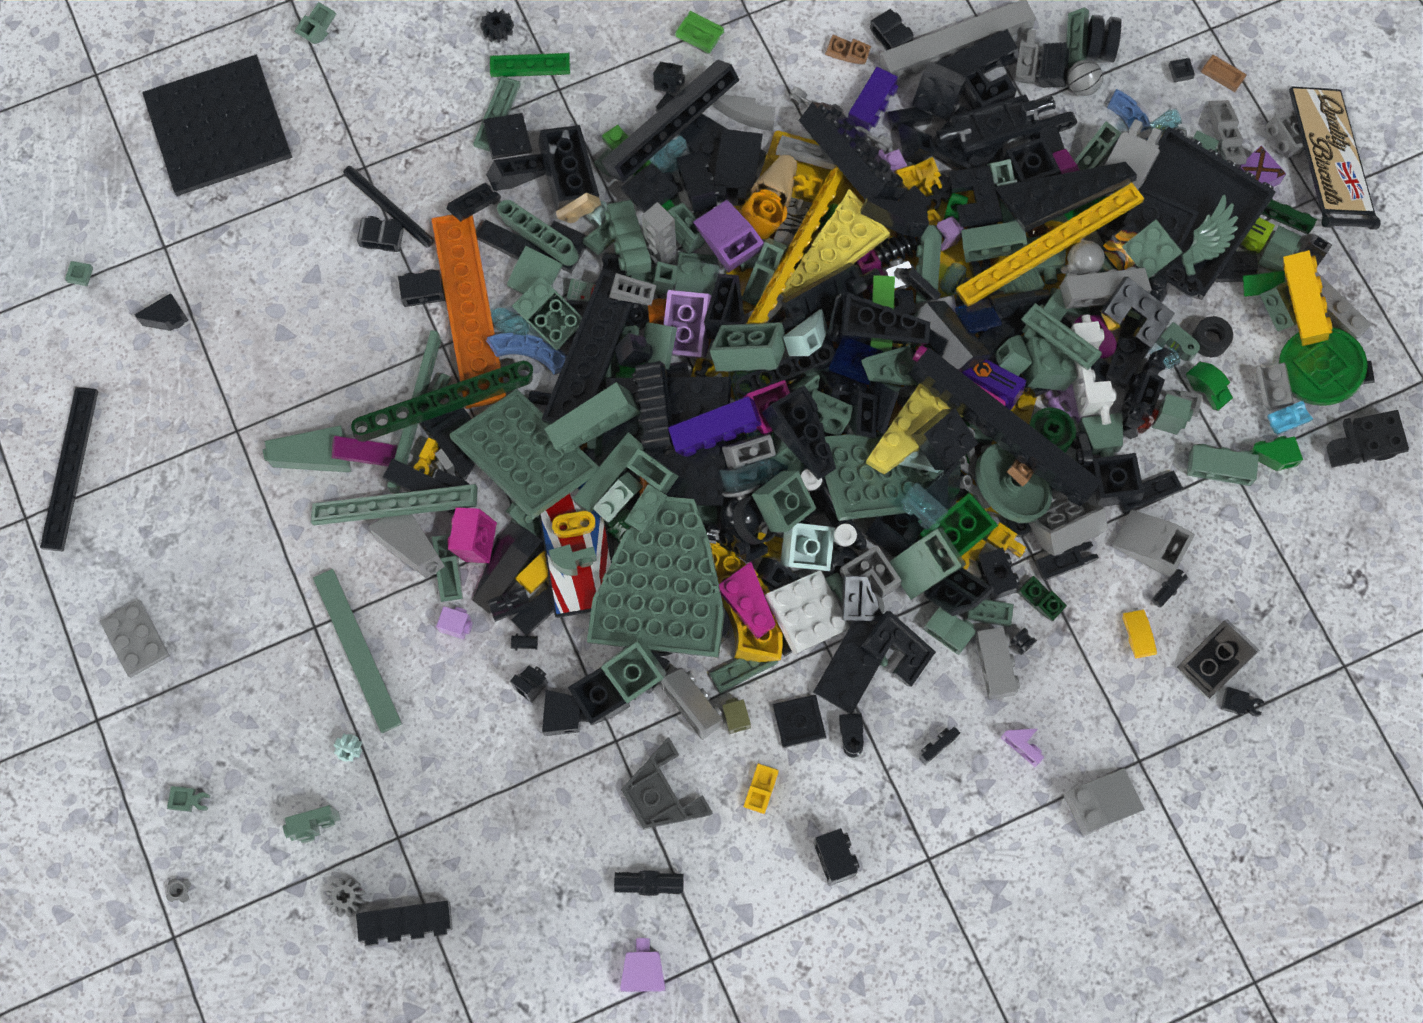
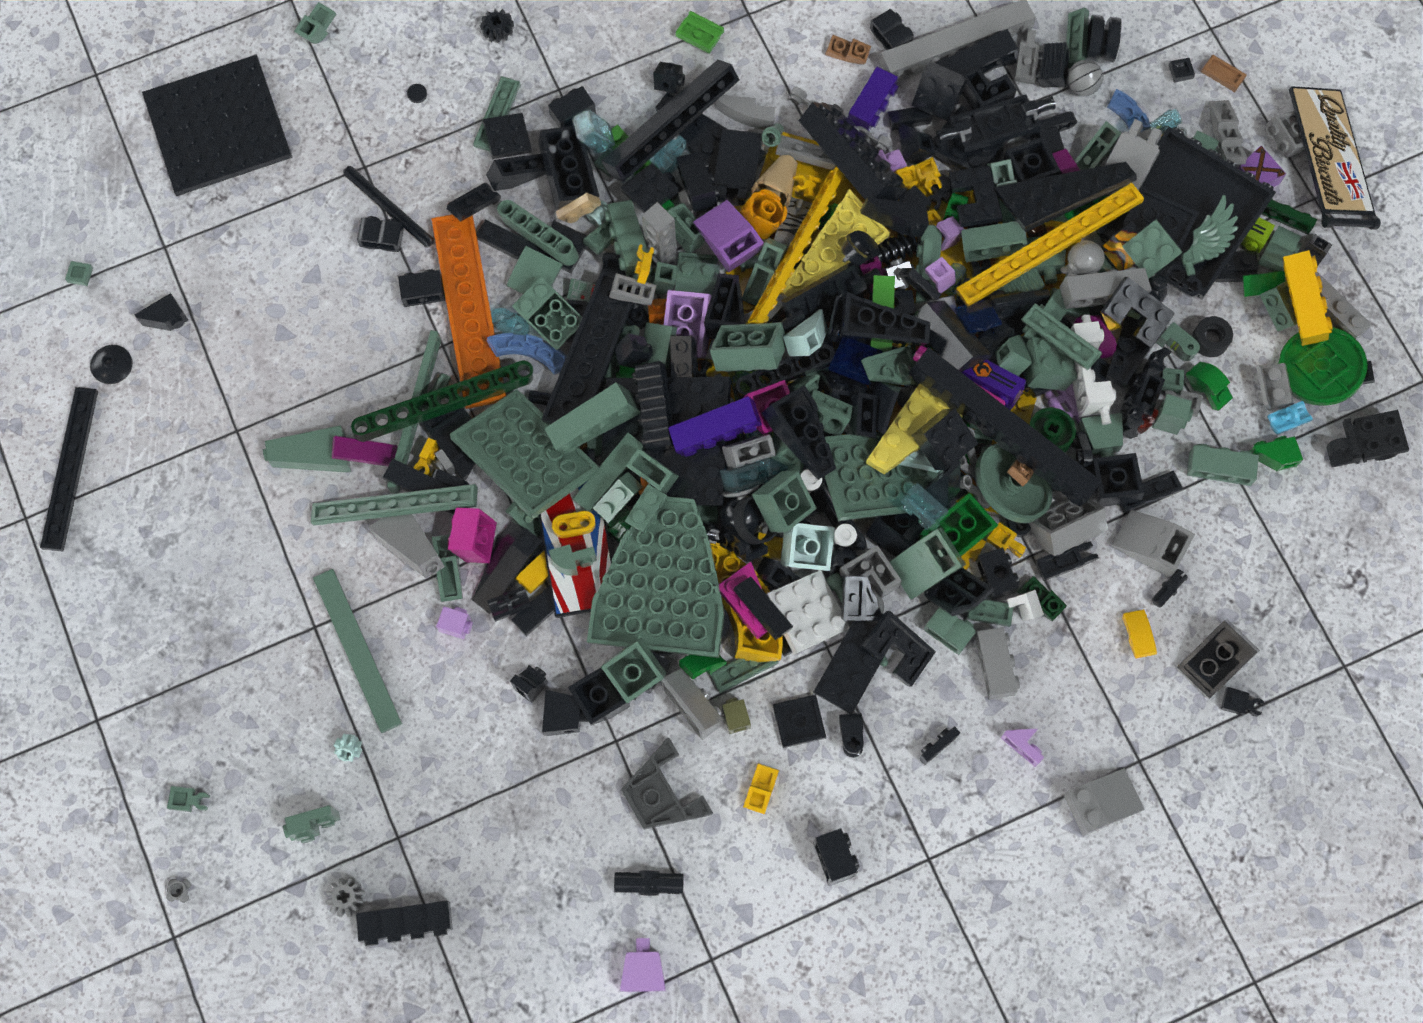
(116, 370): none -> black dish
(134, 638): light grey plate -> none
(417, 93): none -> black piece
(524, 642): black pin -> none
(530, 65): green plate -> none
(569, 106): none -> black brick
(593, 131): none -> clear light blue brick
(643, 266): none -> yellow plate
(684, 356): none -> black brick
(697, 665): none -> green slope
(763, 608): none -> black tile
(772, 135): none -> sand green cone
(859, 248): none -> black piece
(941, 274): none -> lavender panel
(1023, 641): black wheel -> none
(1028, 605): none -> white panel
(1172, 359): clear light blue bush -> none
(1173, 379): none -> sand green plate

